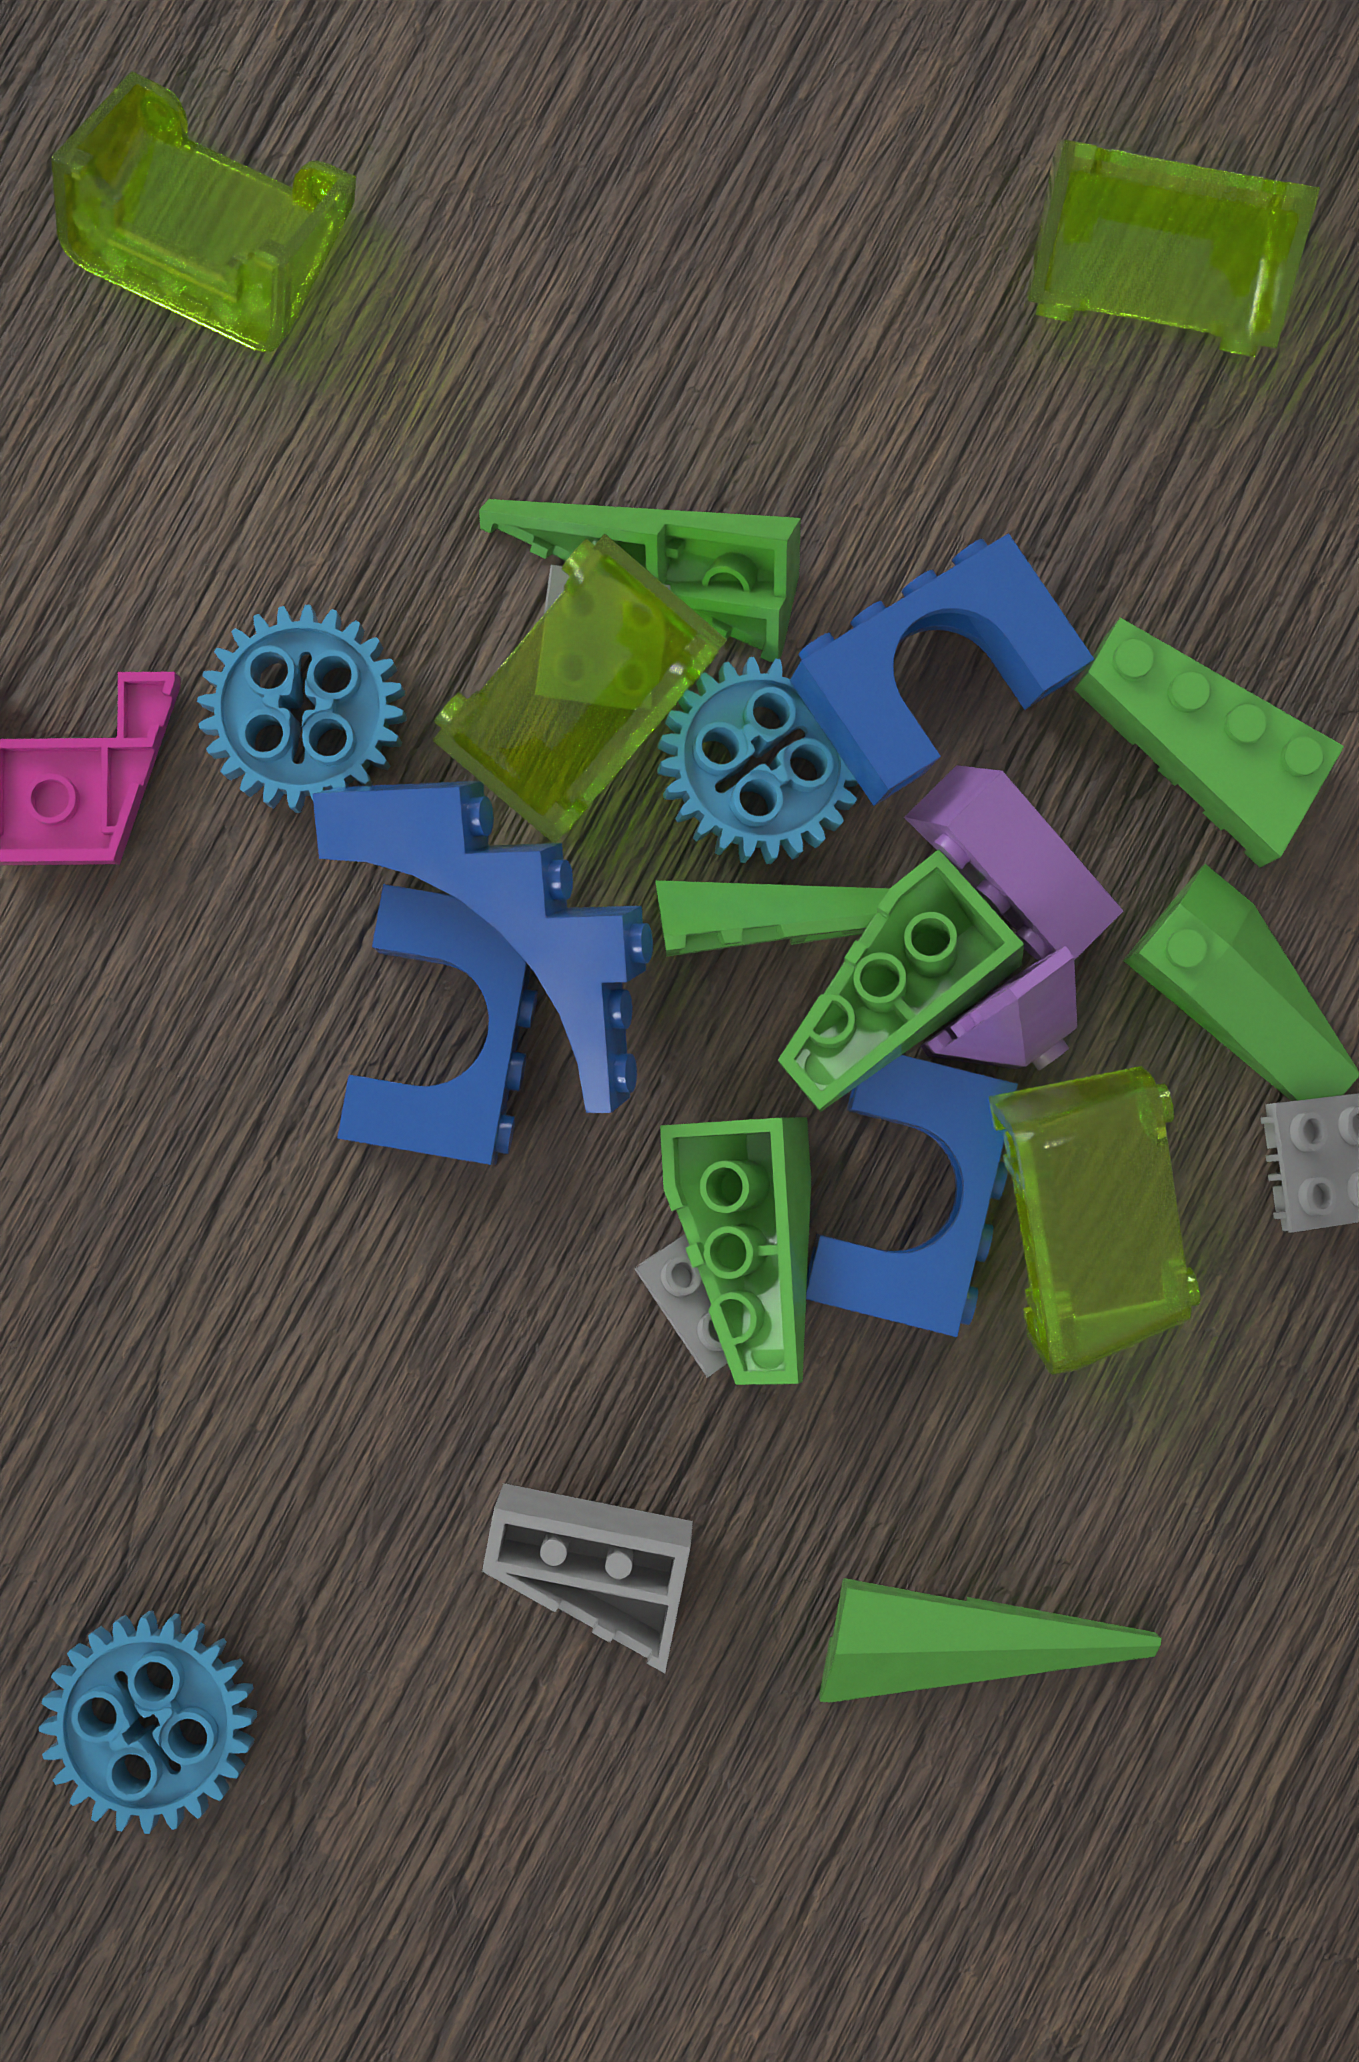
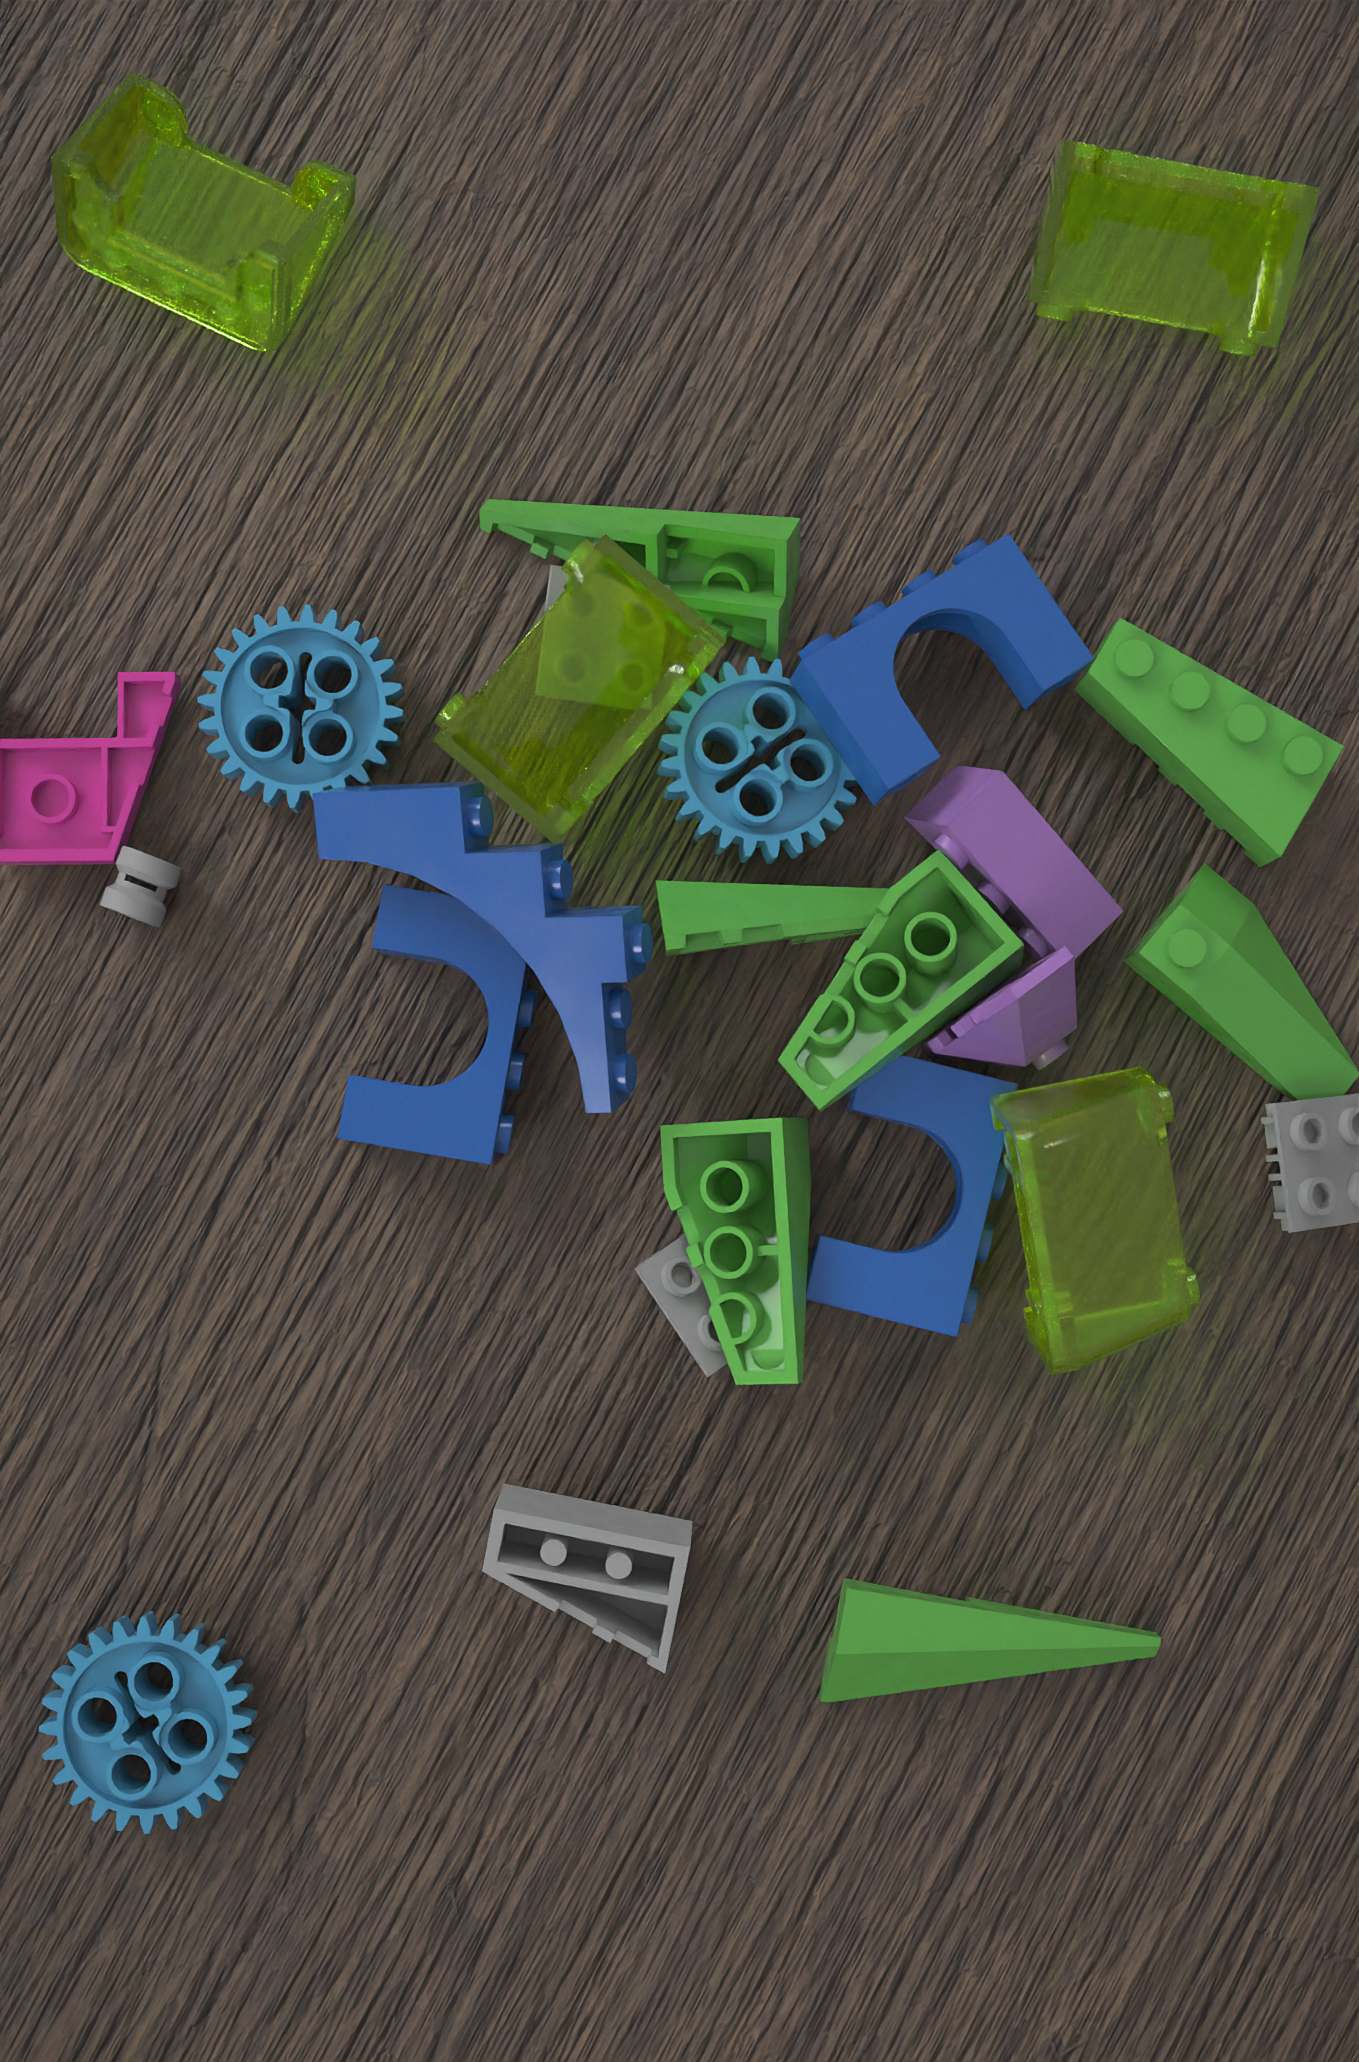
(136, 900): none -> light grey wheel

